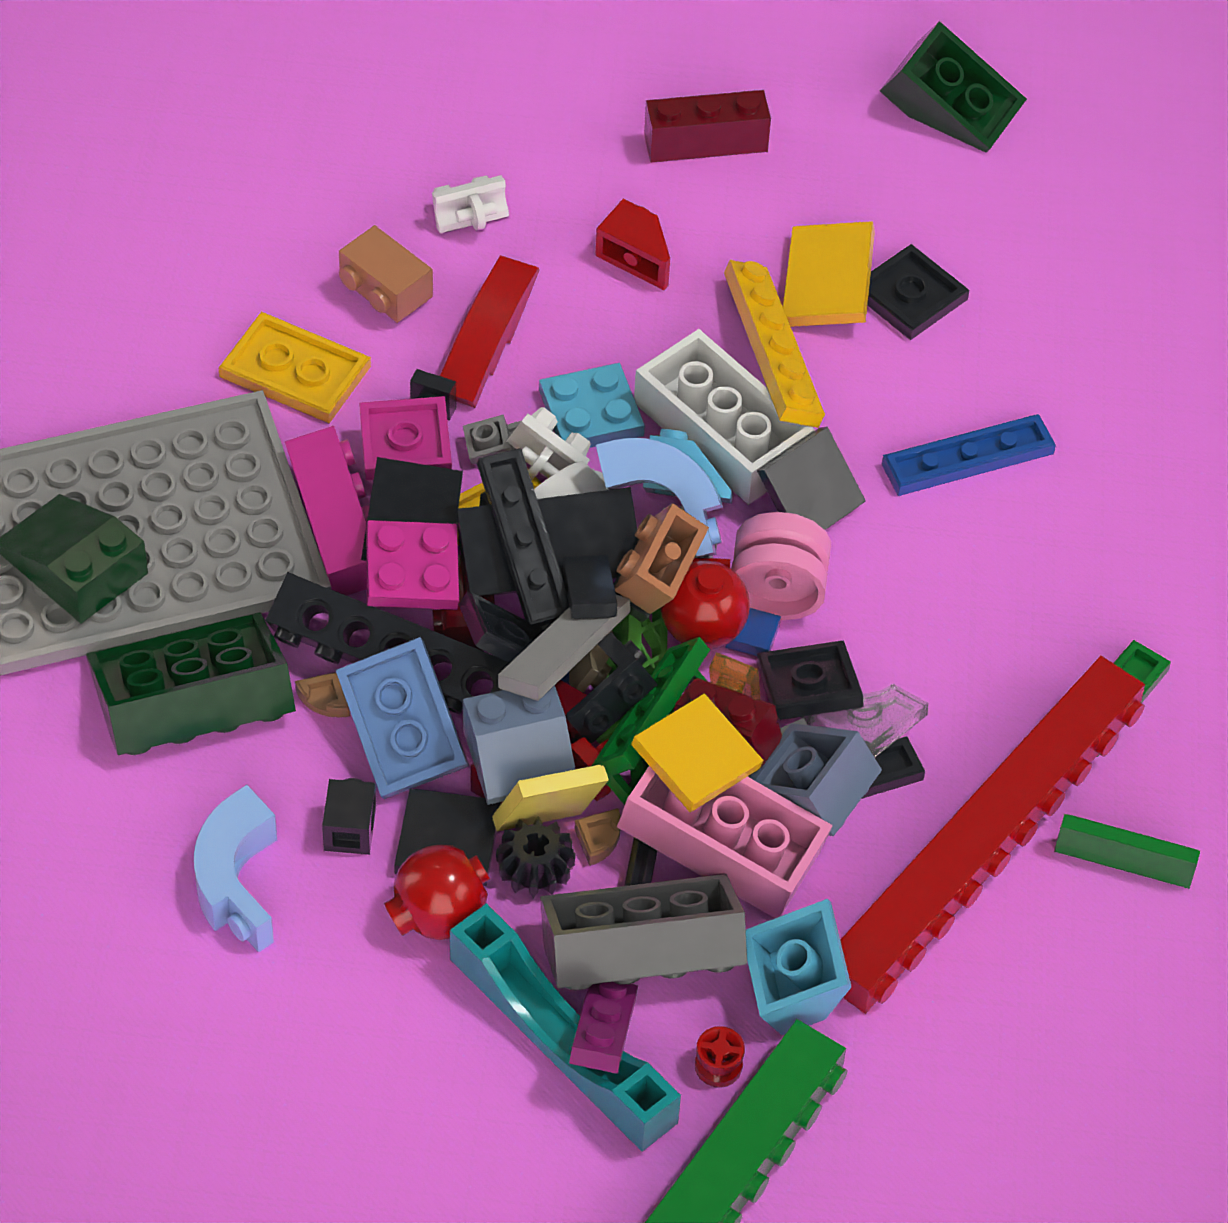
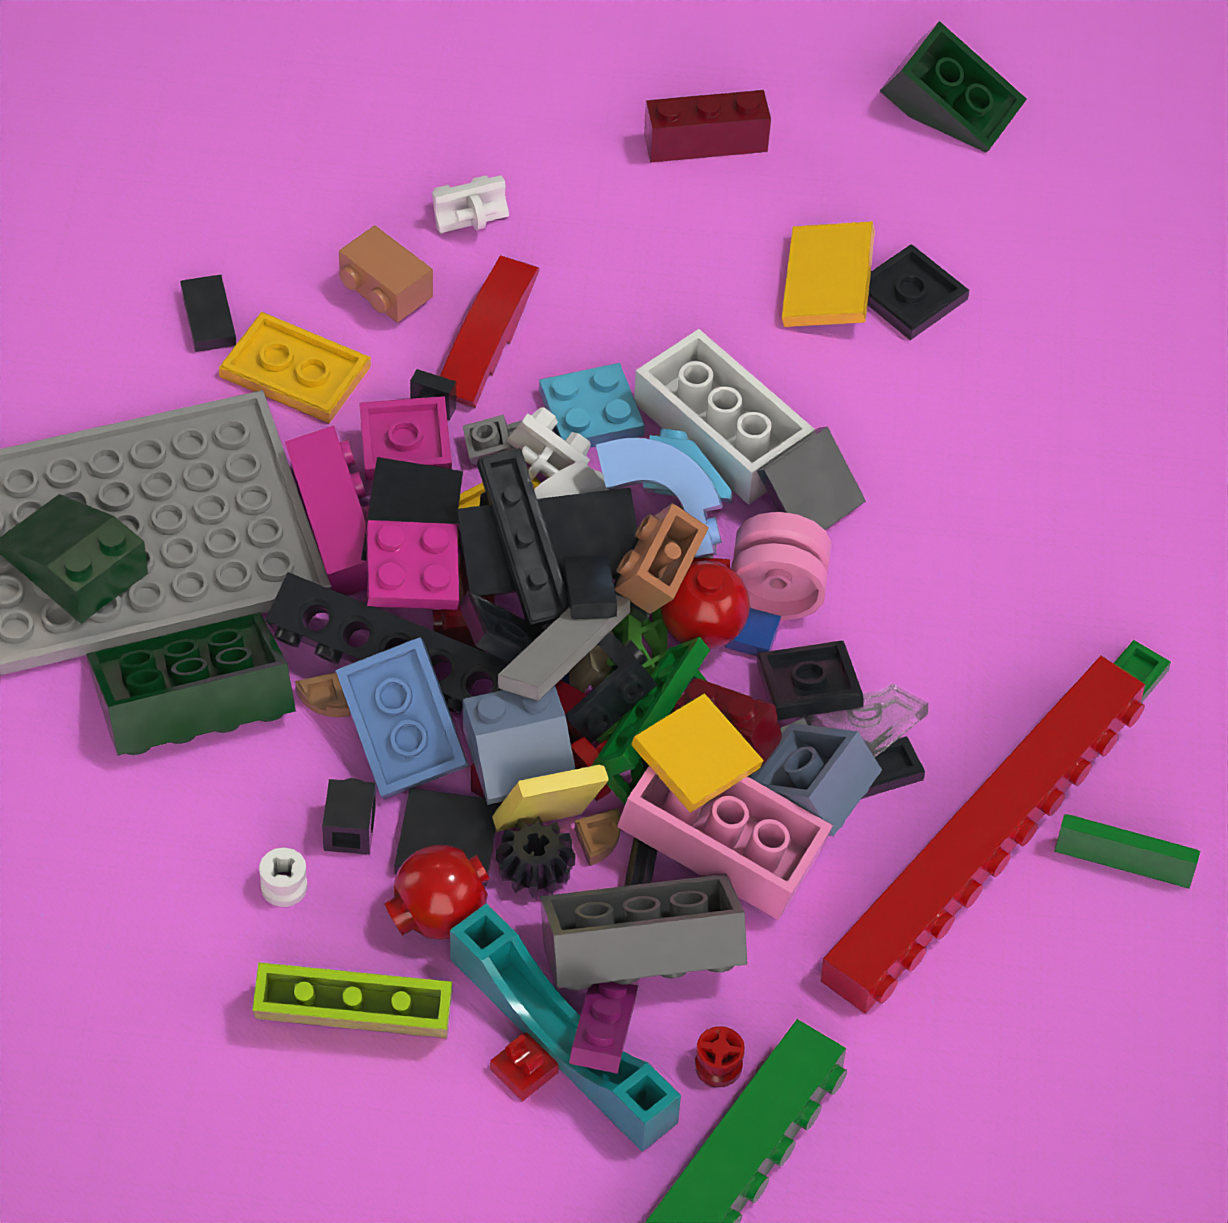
(208, 313): none -> black tile
(226, 841): light blue arch -> none
(283, 889): none -> white wheel
(352, 1000): none -> lime brick
(524, 1066): none -> red tile
(635, 243): red slope -> none
(735, 675): clear yellow plate -> none
(774, 344): yellow plate -> none
(797, 966): medium azure slope -> none
(968, 454): blue tile -> none

